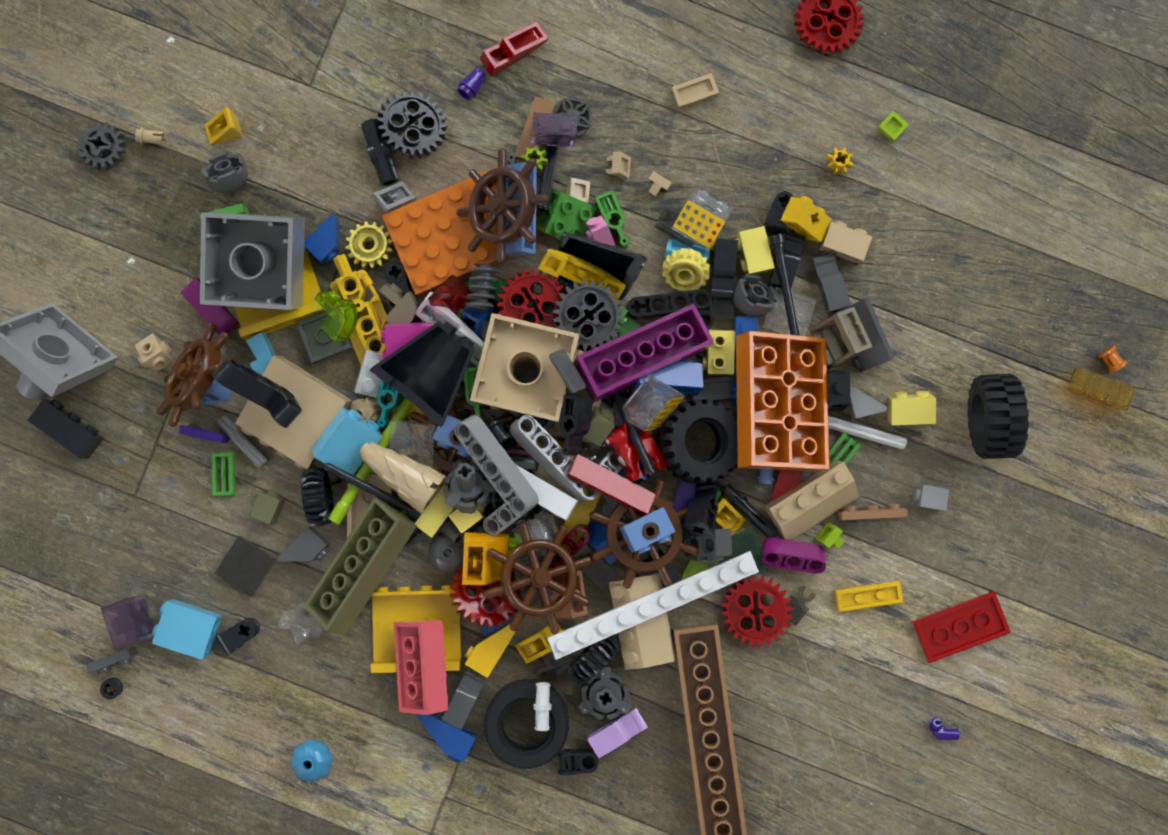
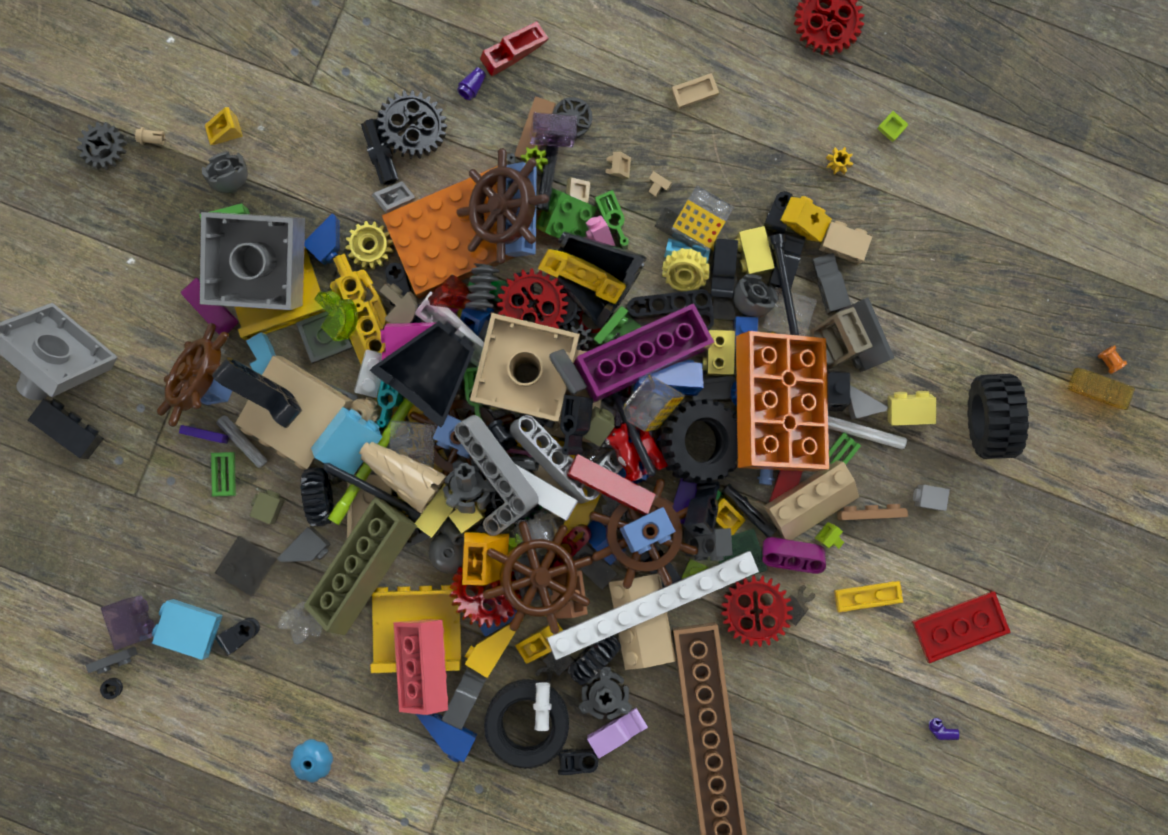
(154, 353): tan brick -> none
(575, 299): dark grey gear -> none

